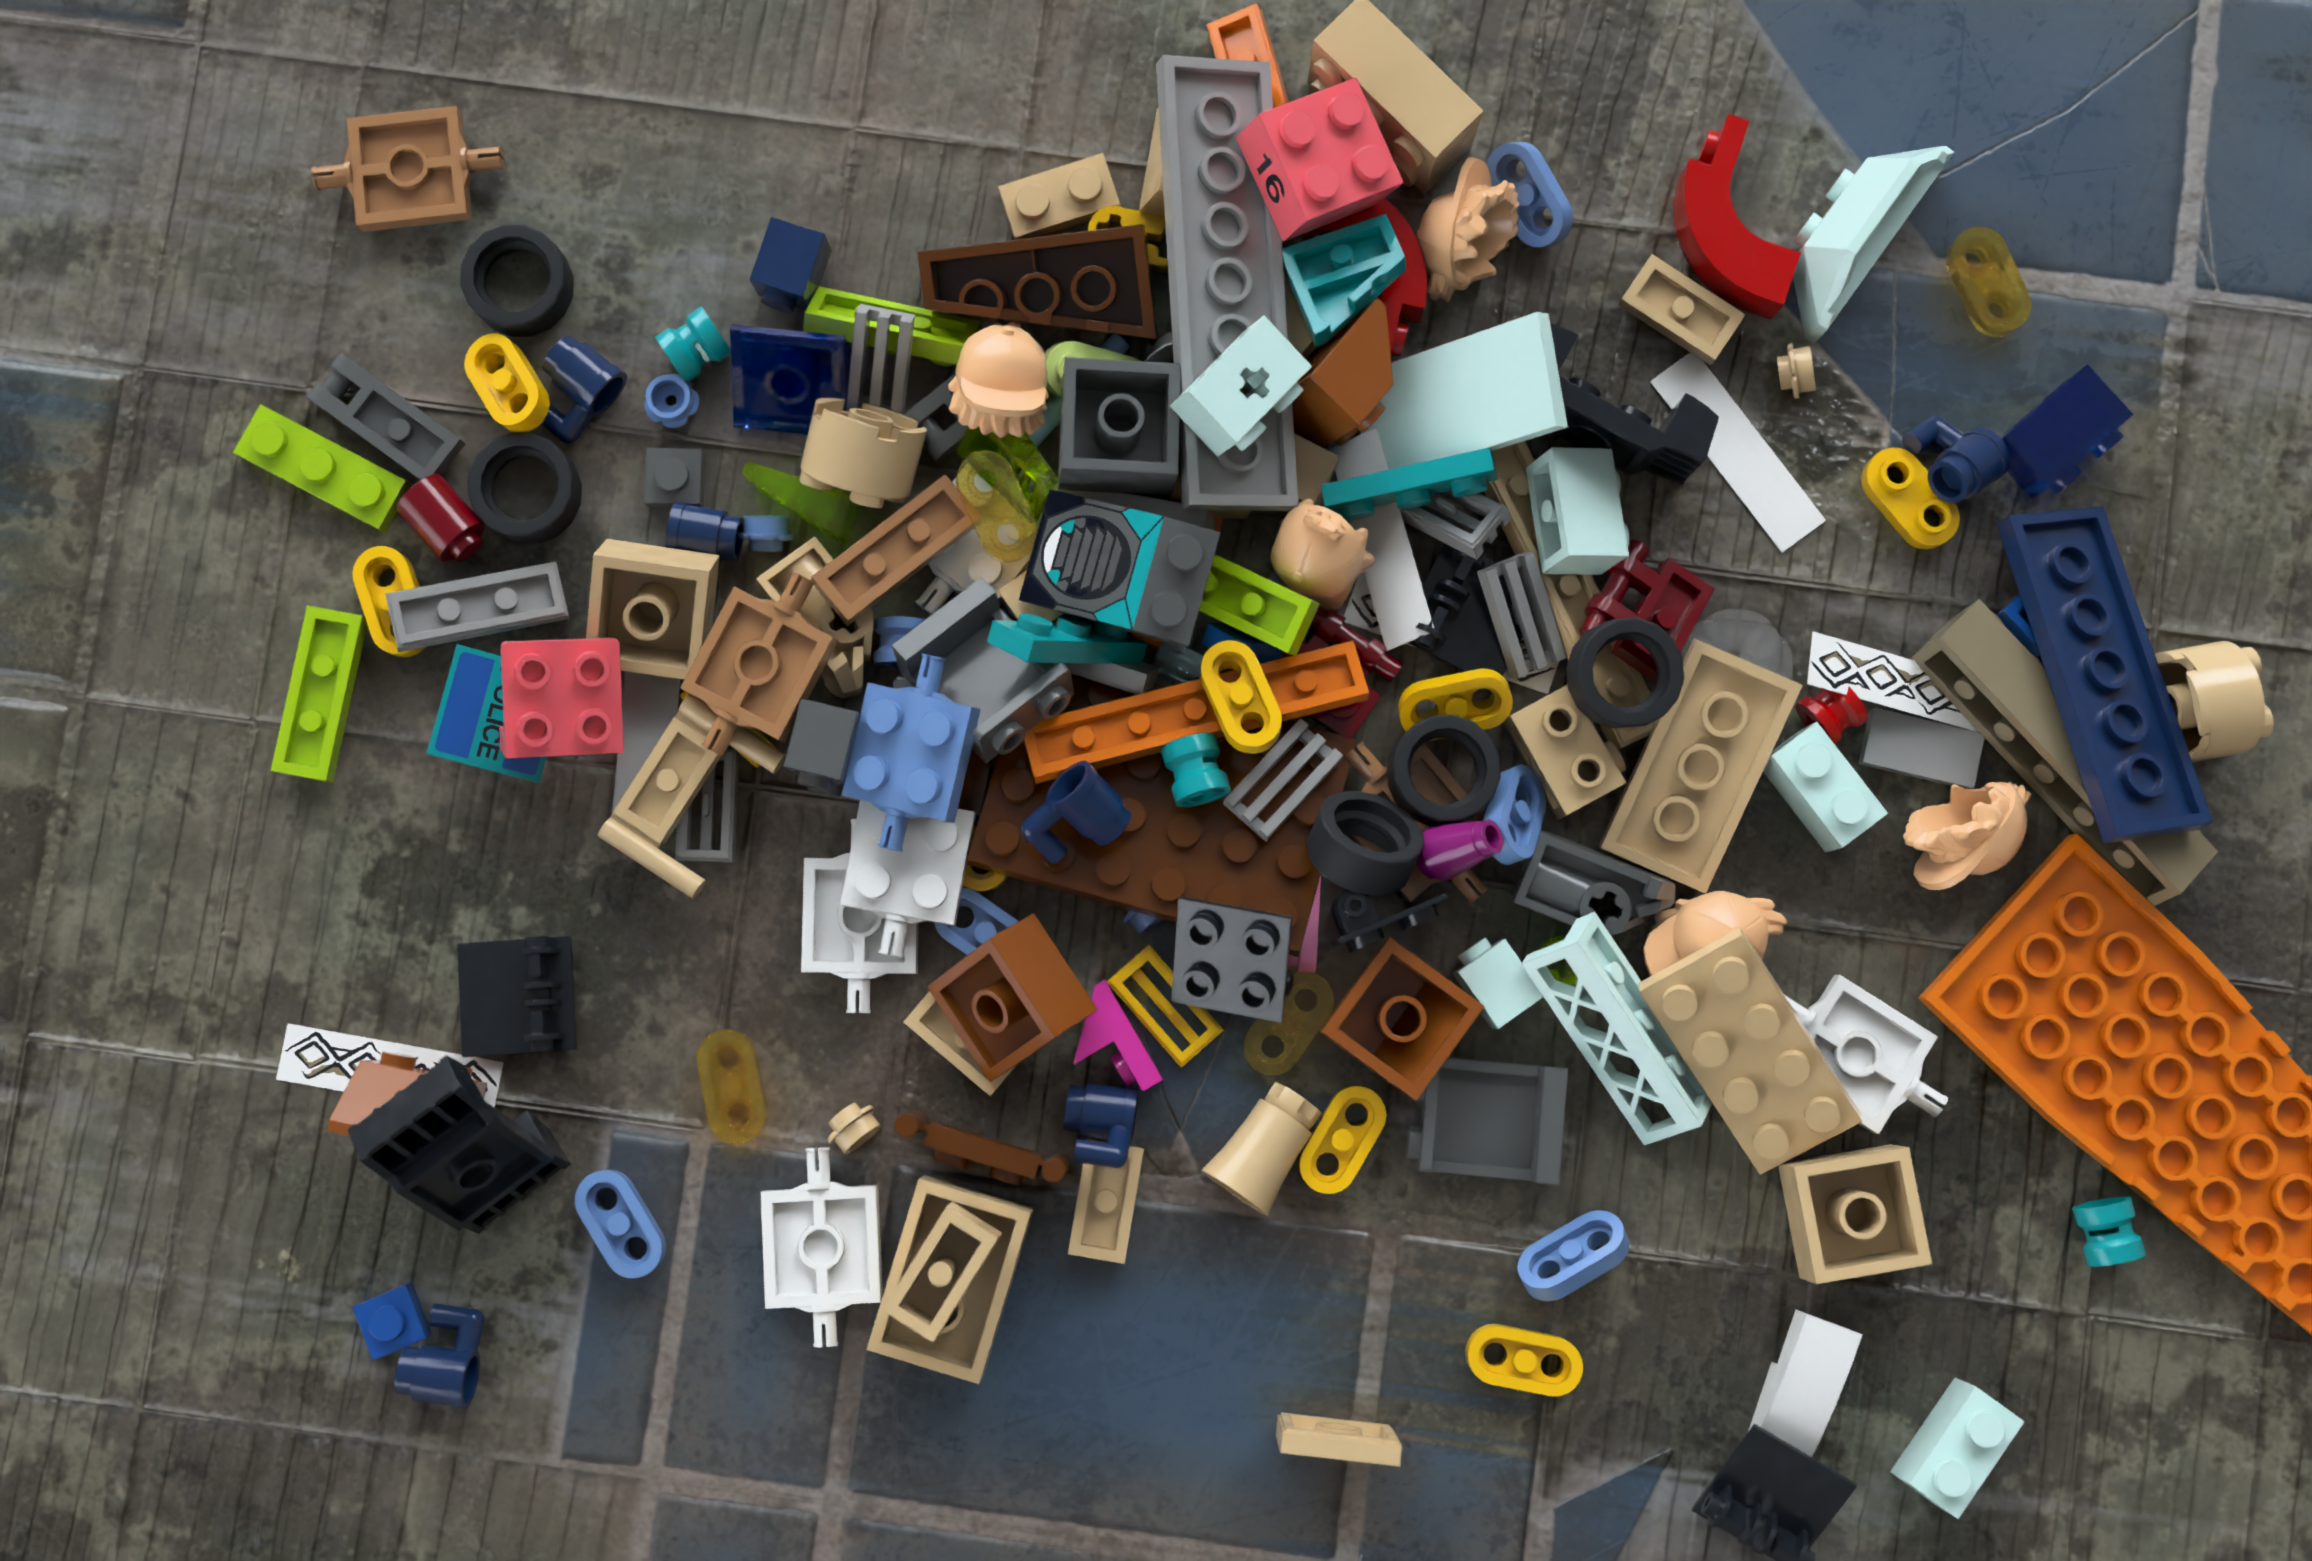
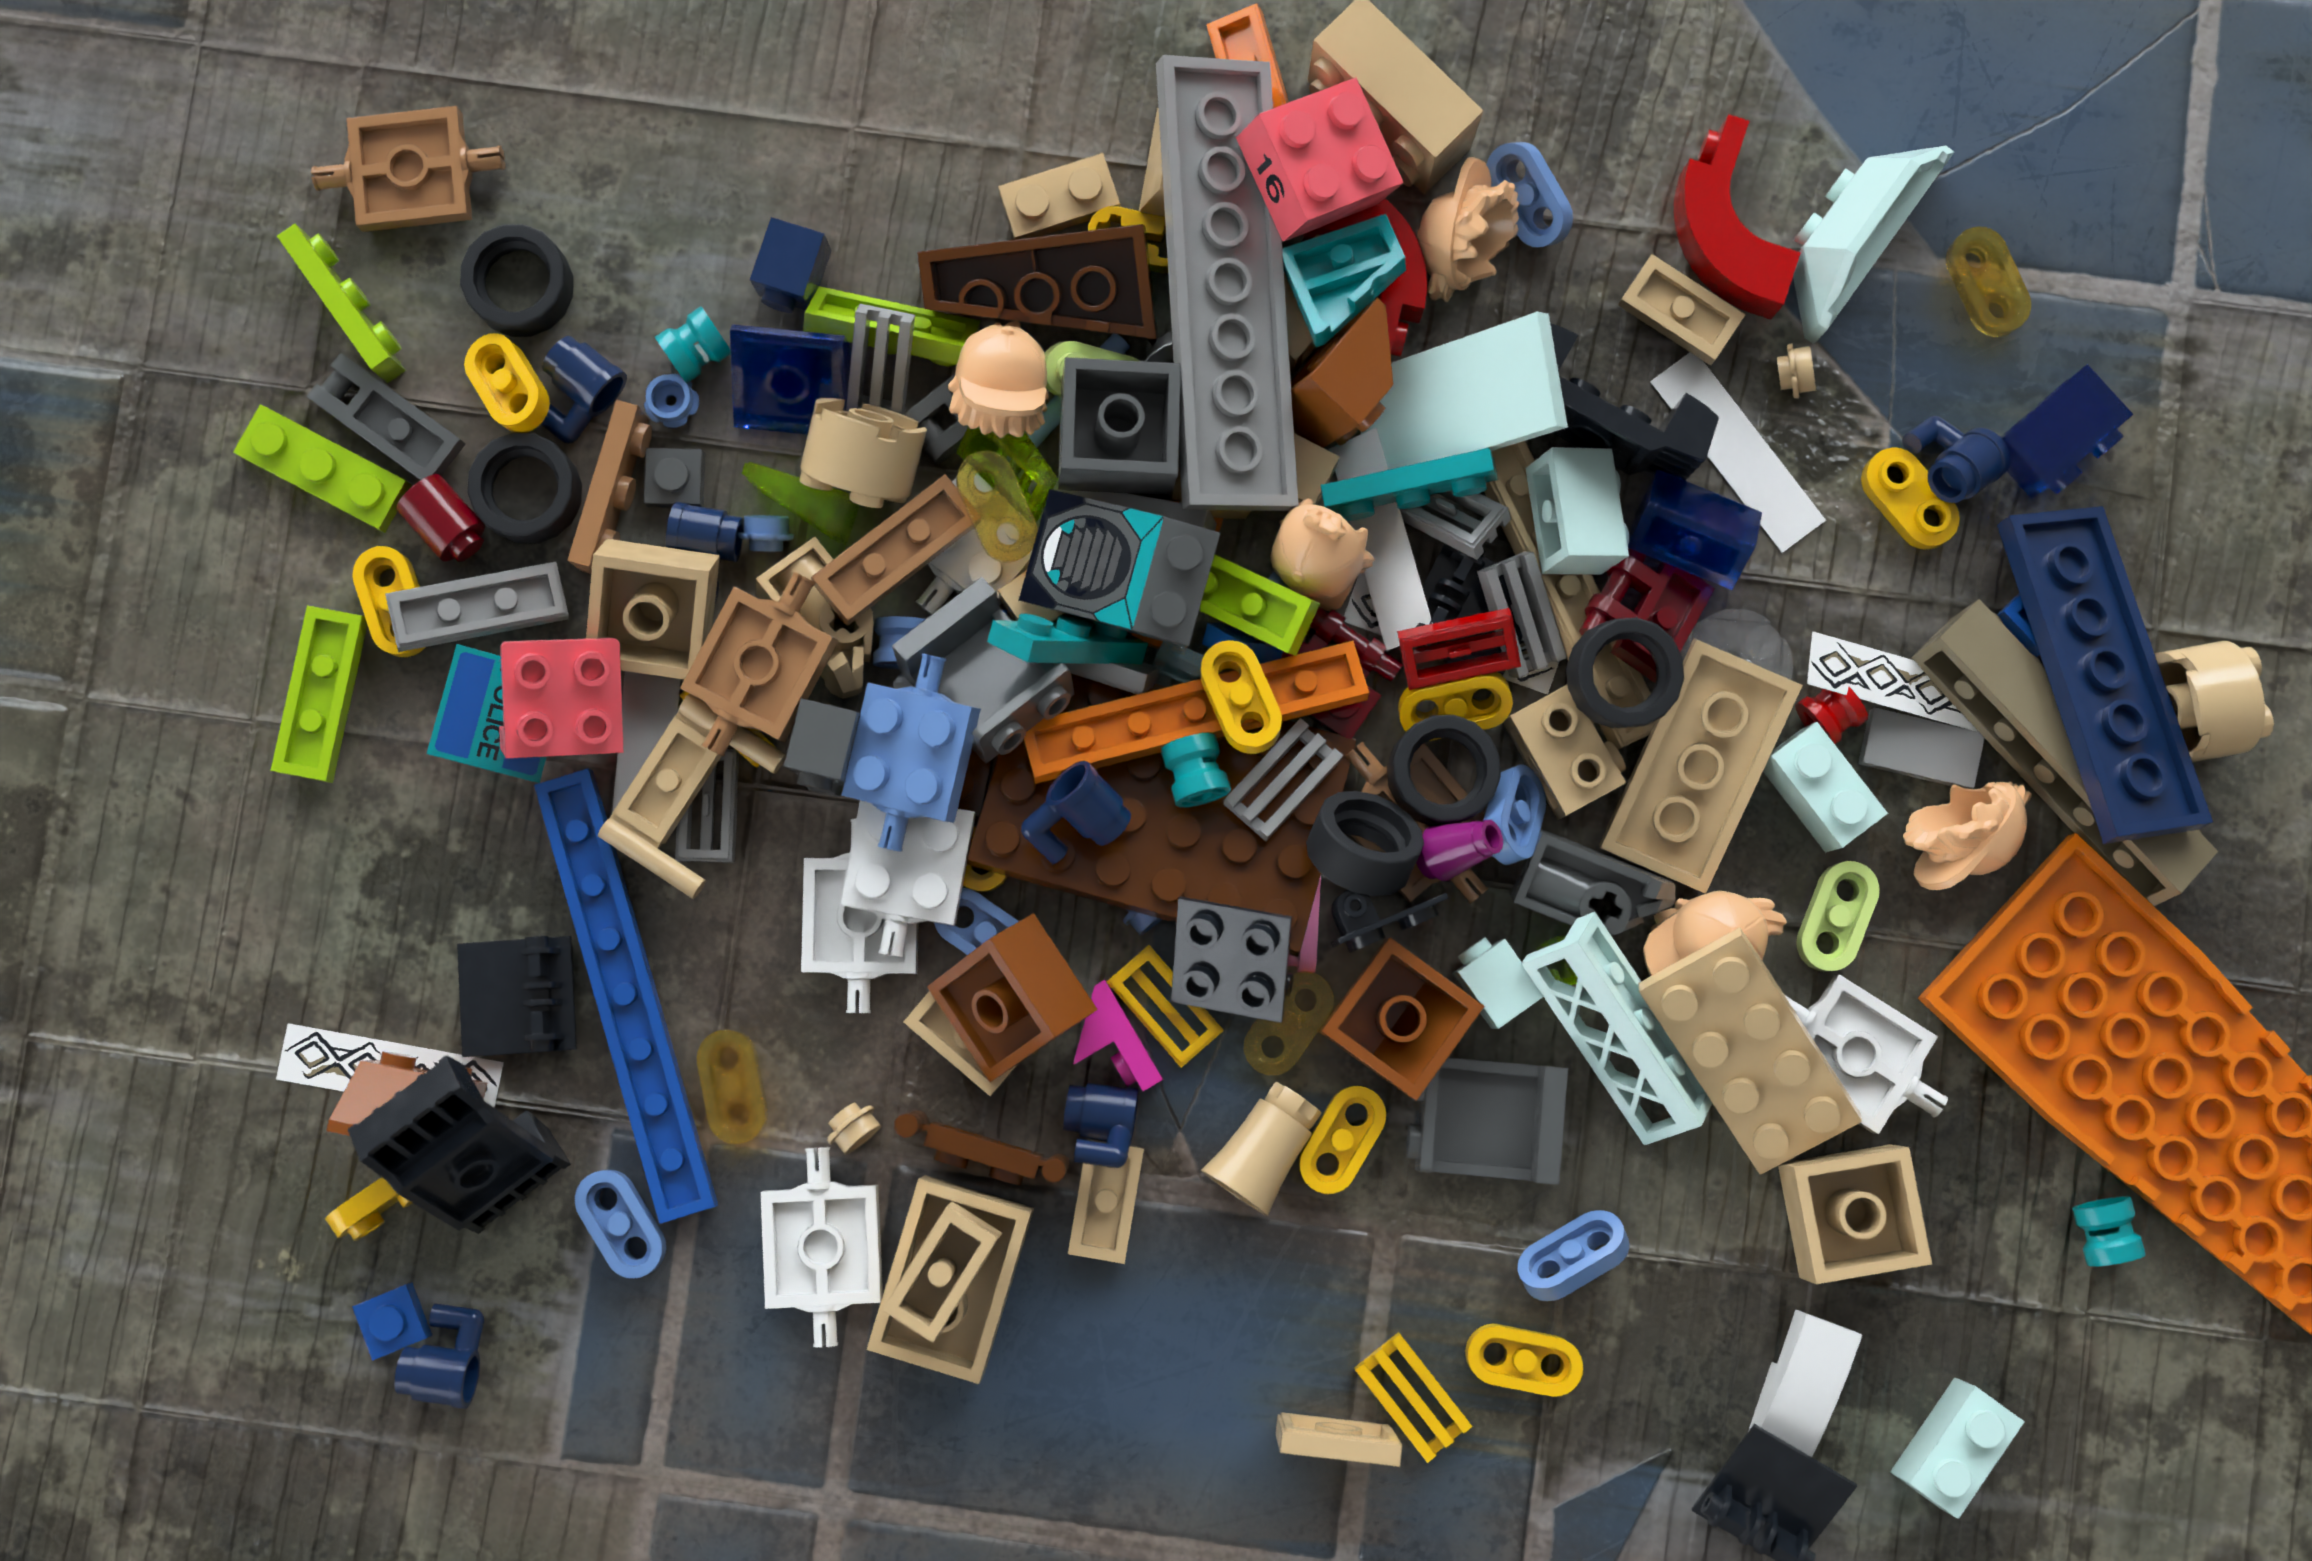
(344, 301): none -> lime plate
(363, 1211): none -> yellow plate
(611, 483): none -> medium nougat plate
(626, 997): none -> blue plate
(1260, 362): light aqua brick -> none
(1444, 1436): none -> yellow tile
(1454, 629): none -> red tile
(1695, 529): none -> clear blue brick
(1840, 919): none -> yellowish green plate

